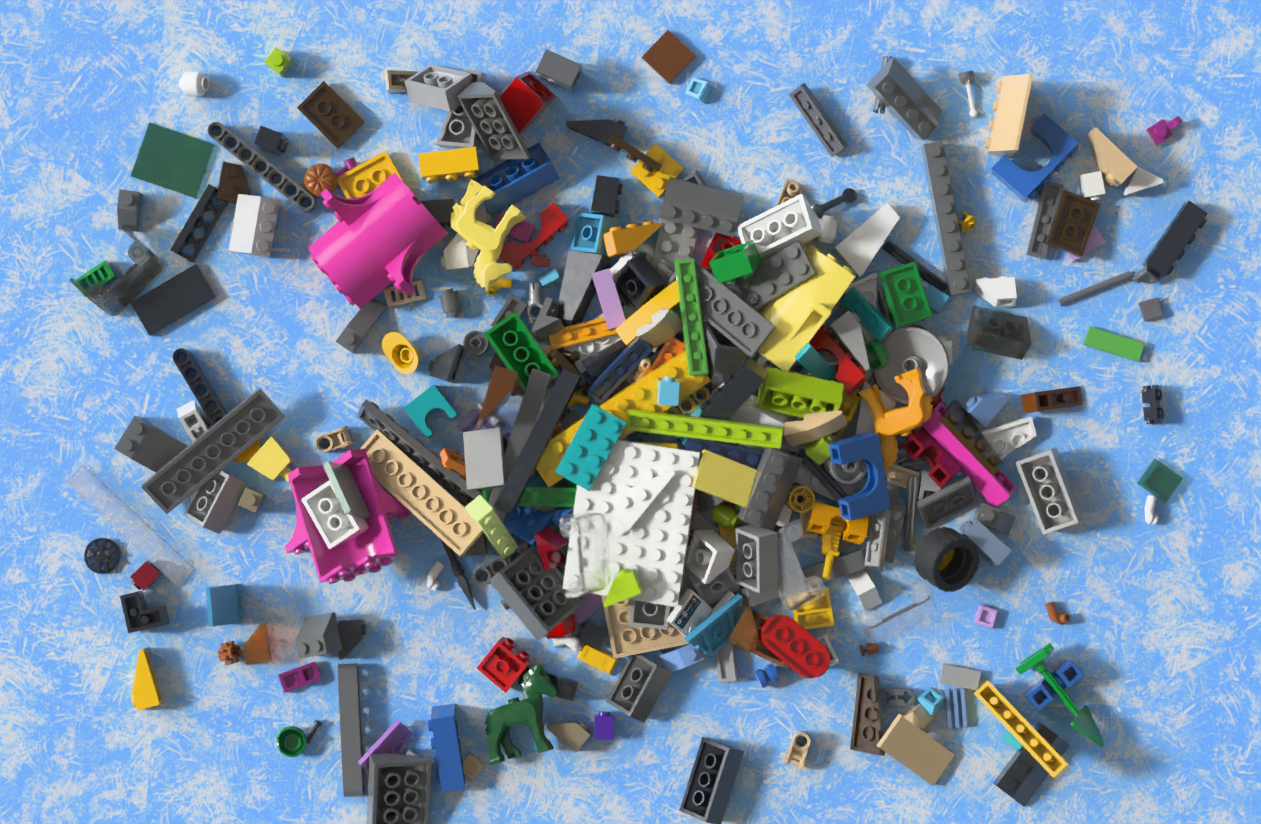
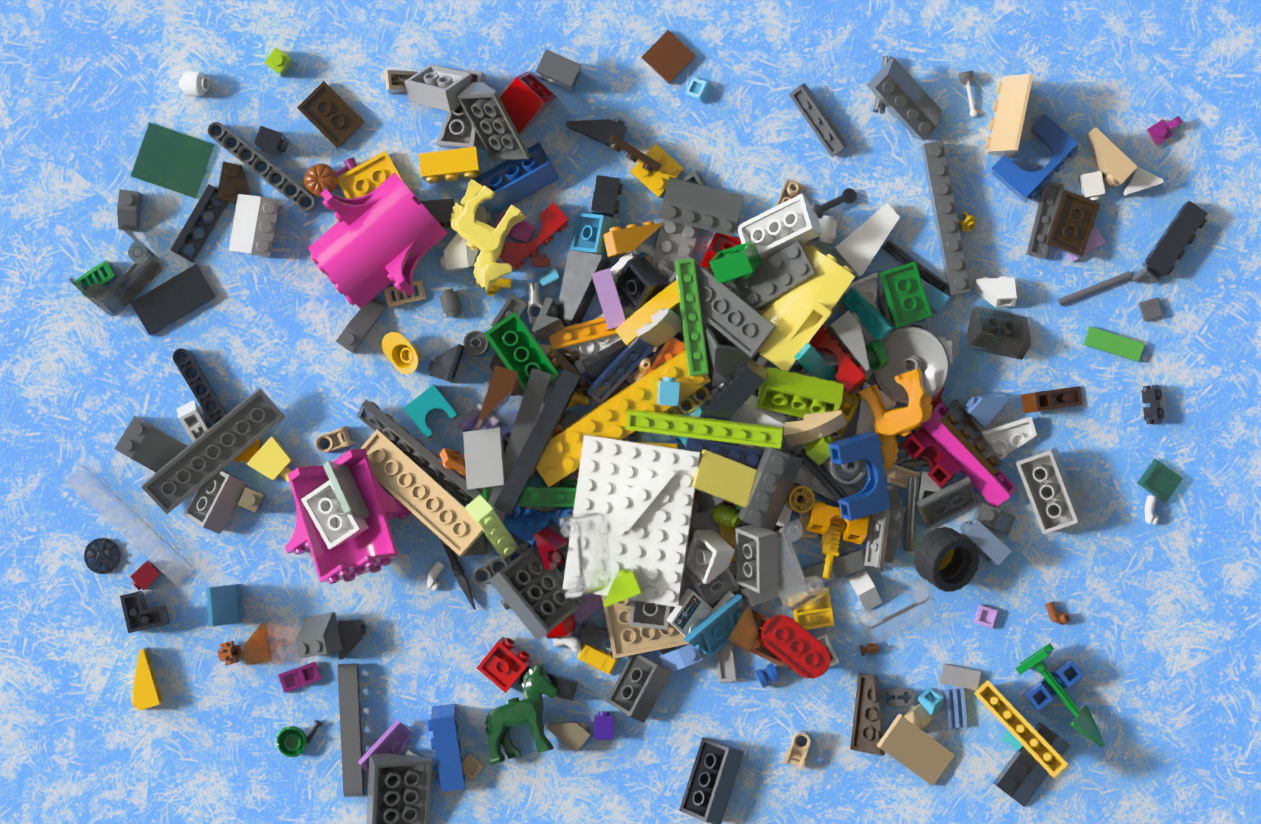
(591, 447): teal plate -> none

